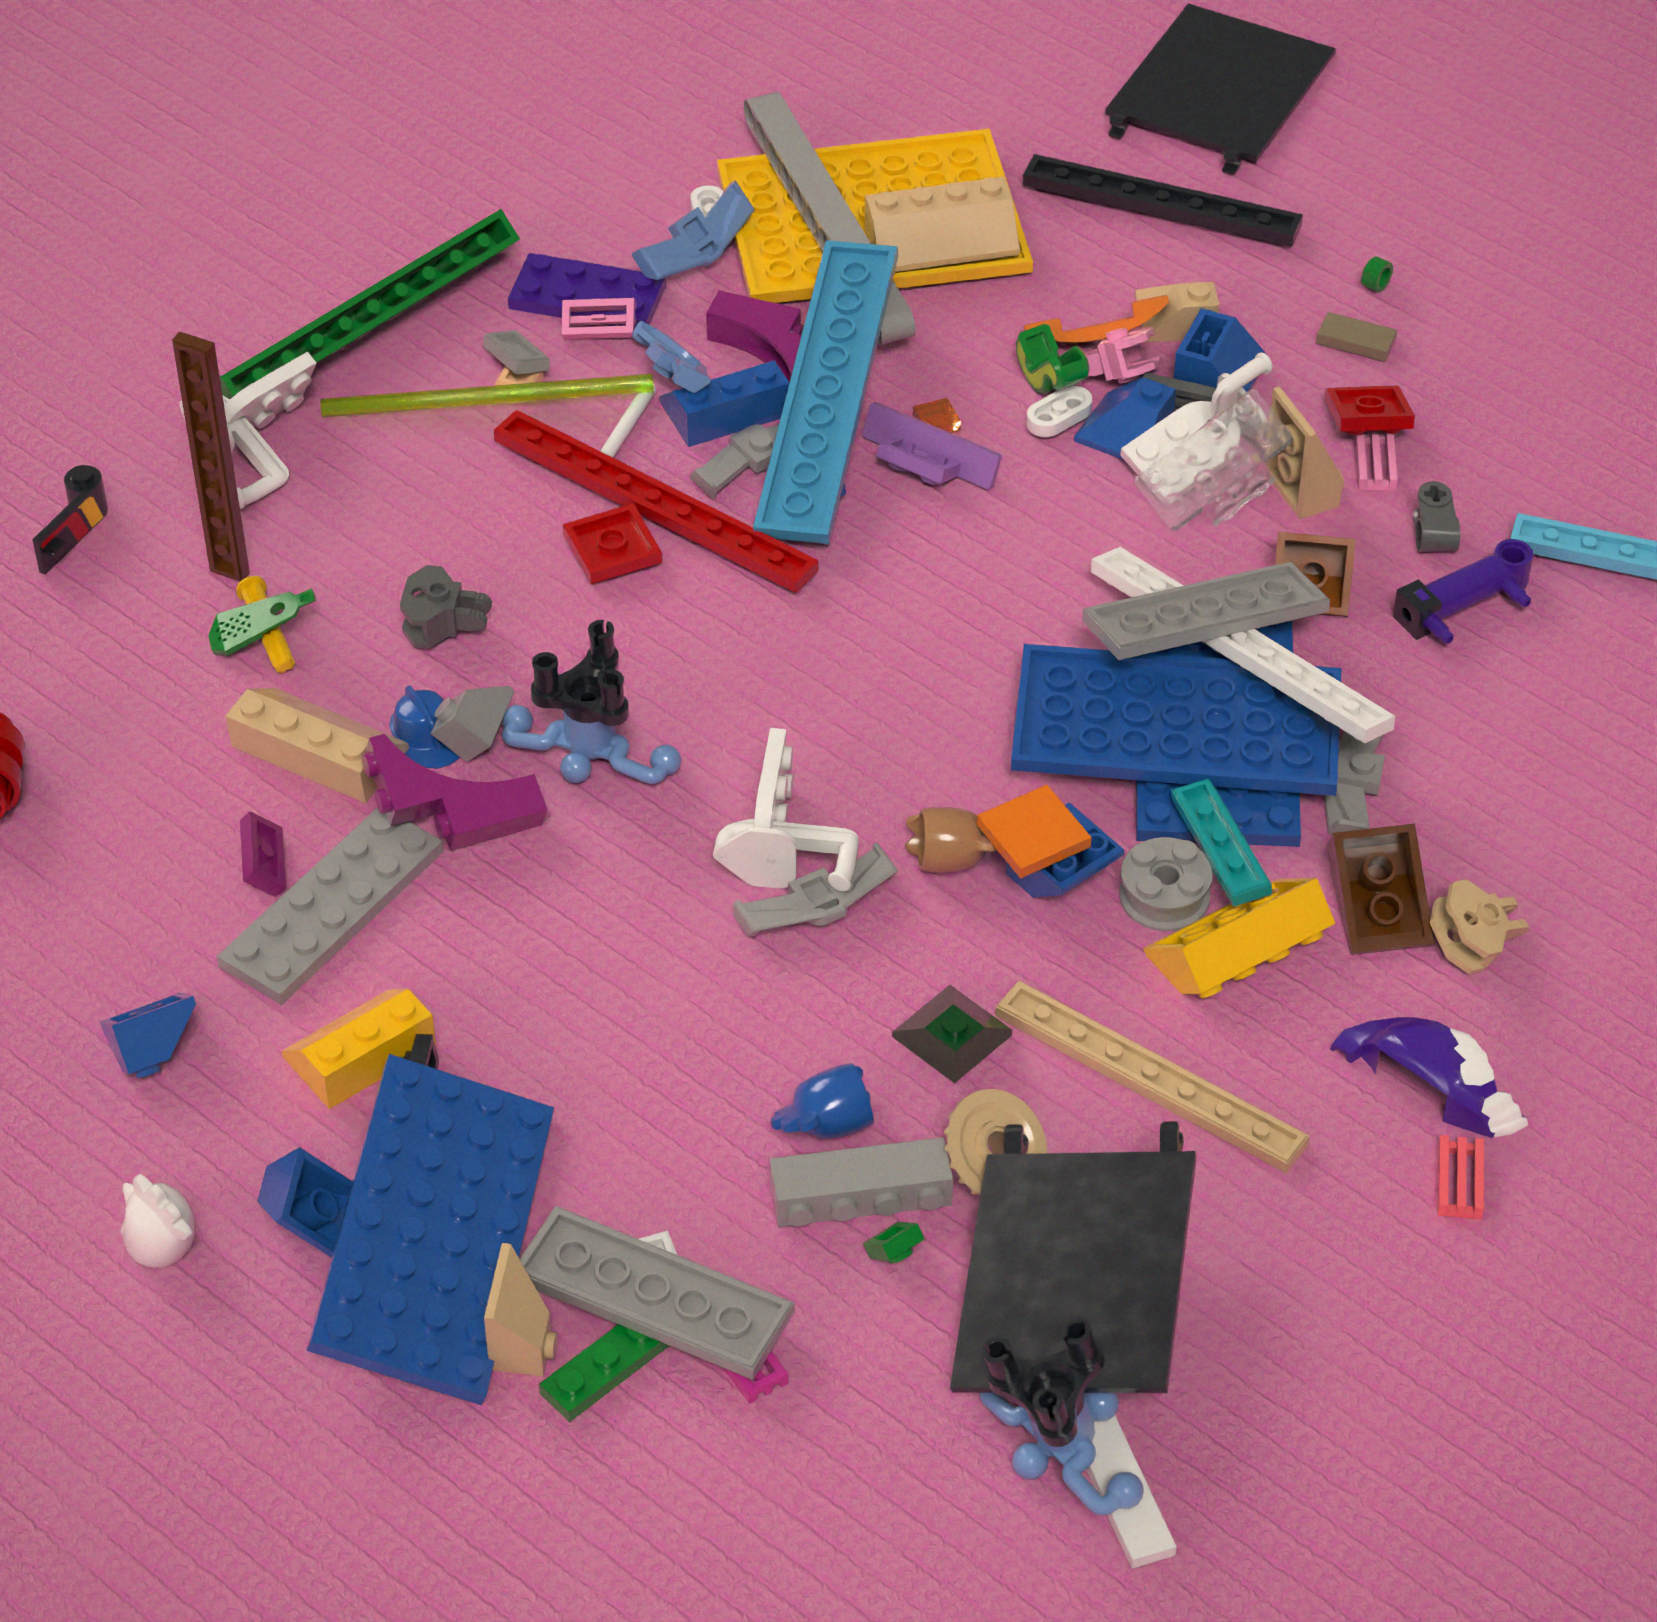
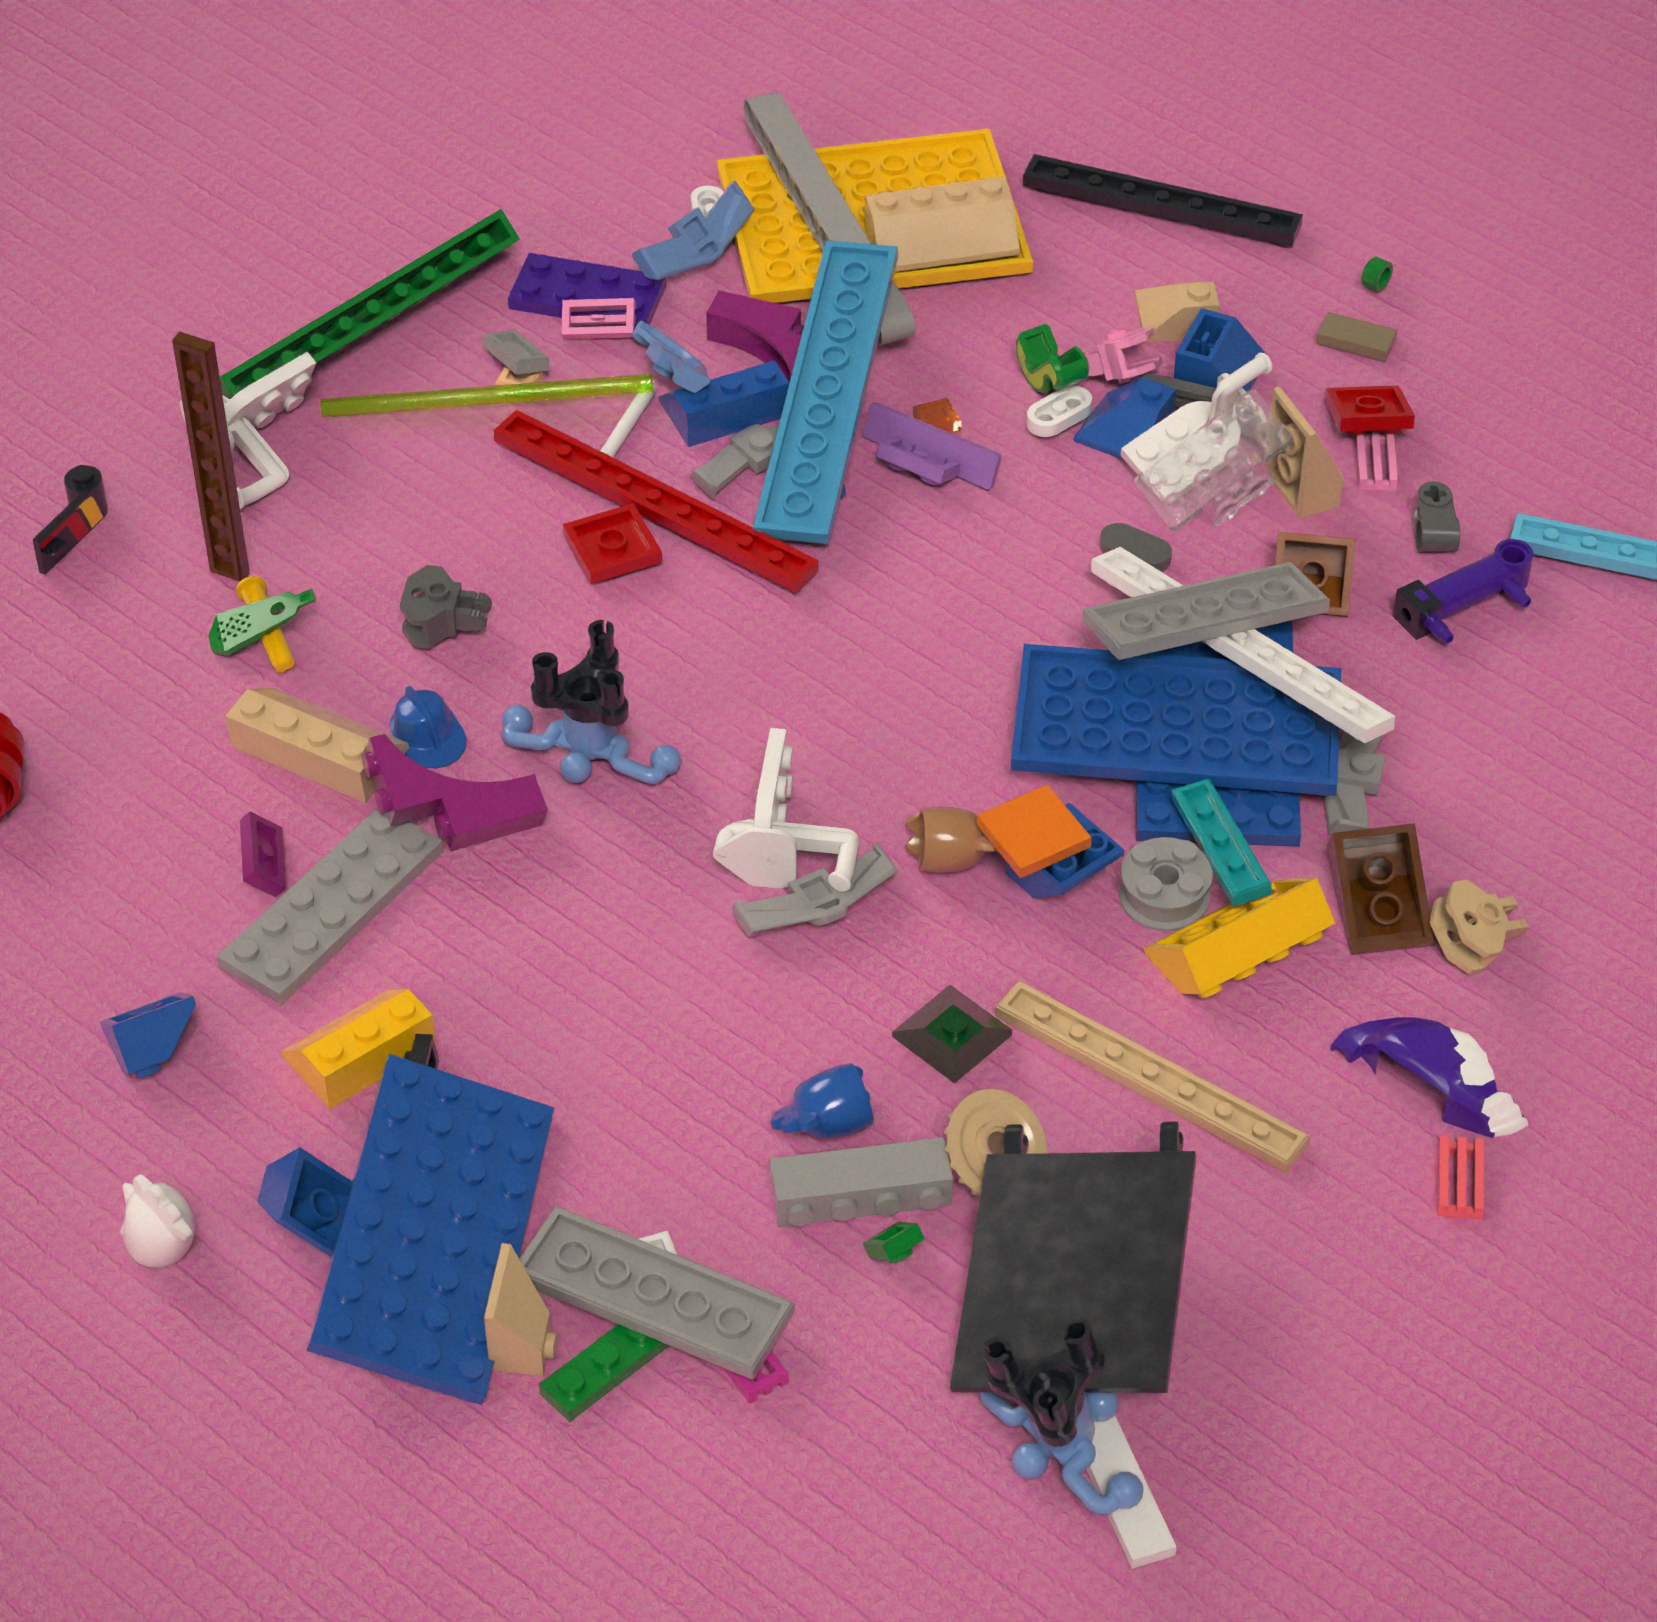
(471, 720): light grey slope -> none
(1137, 542): none -> dark grey tile
(1141, 310): orange slope -> none
(1219, 84): black flag -> none

